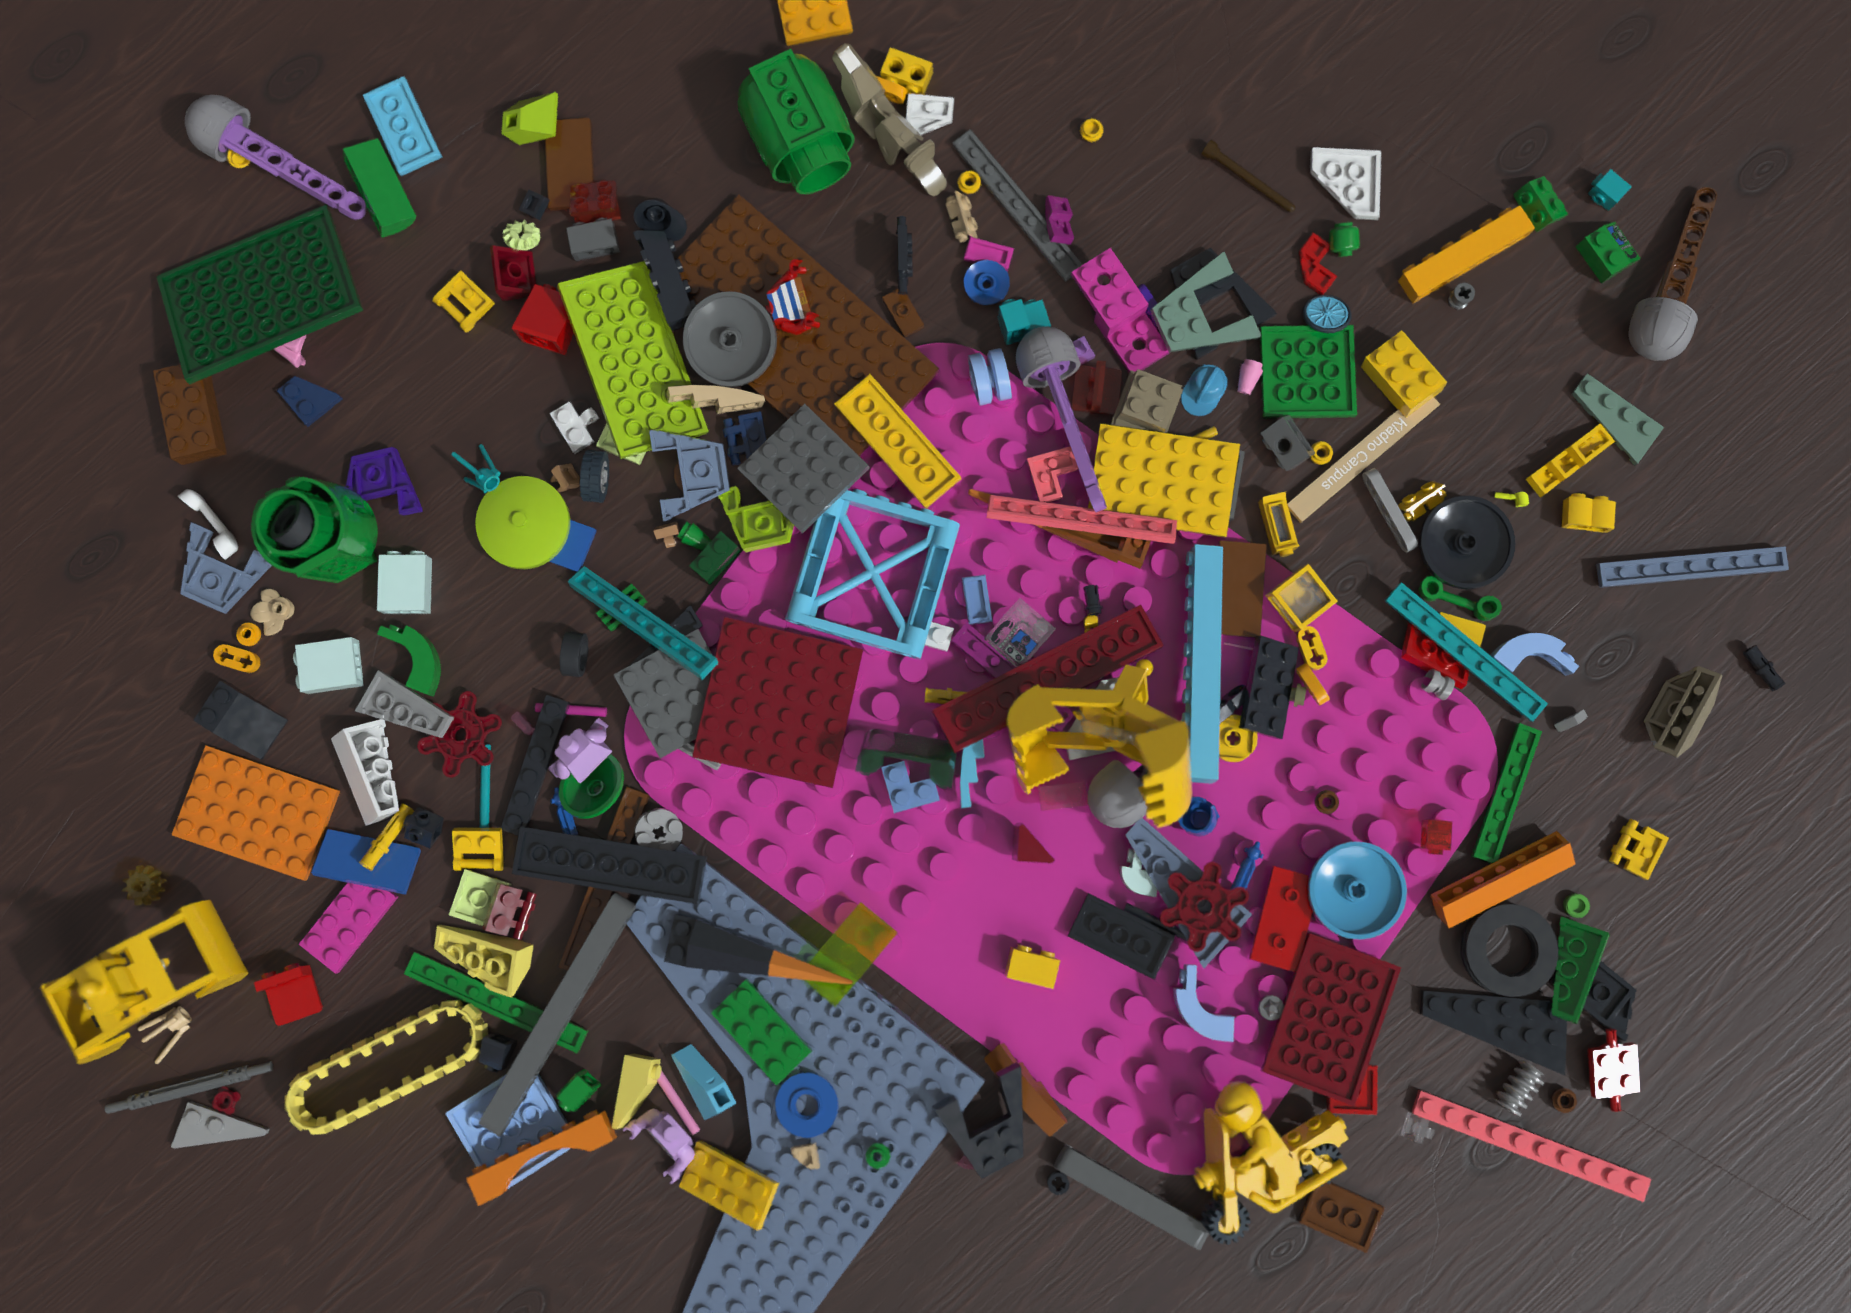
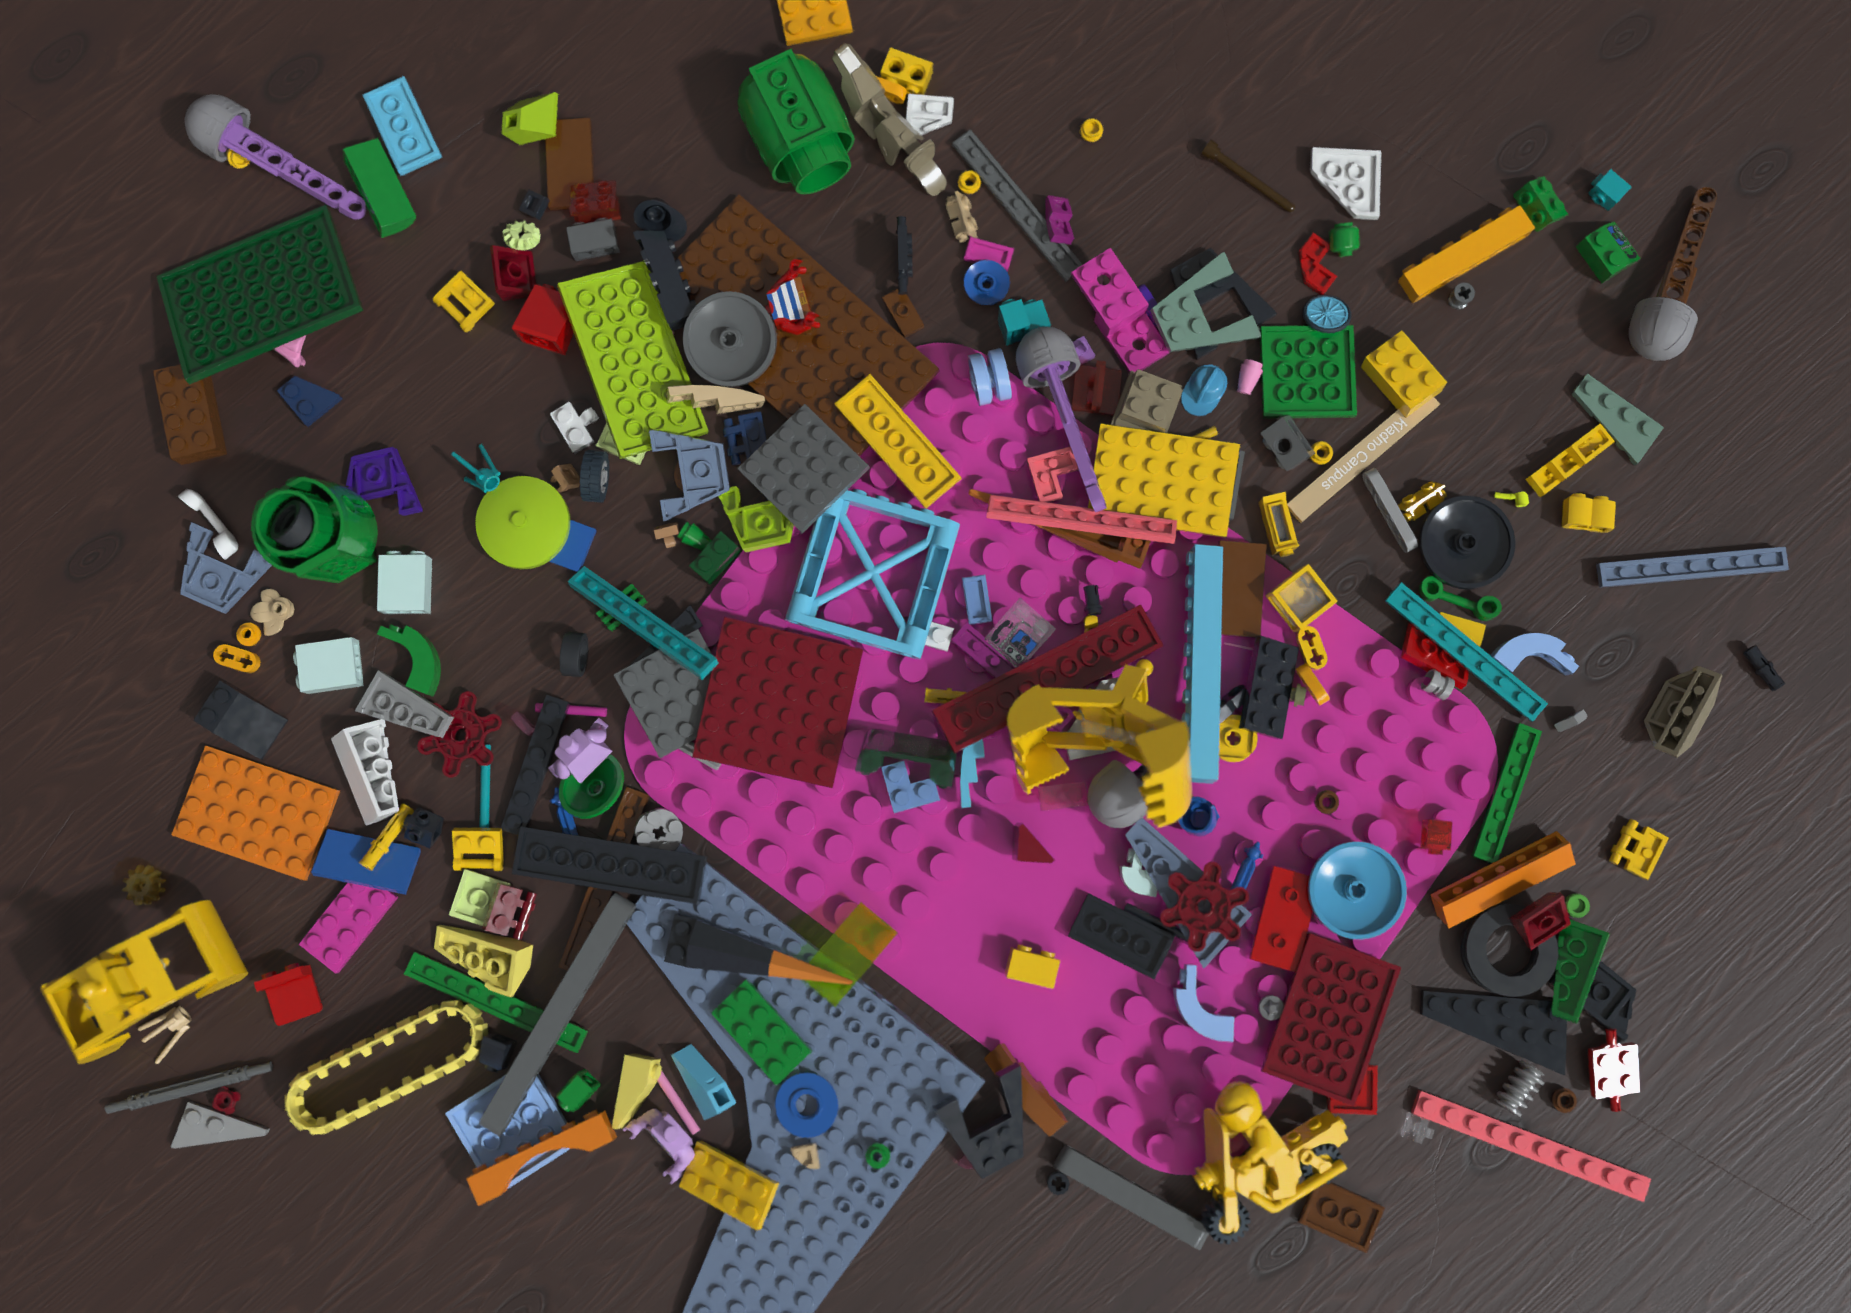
(1541, 919): none -> dark red slope

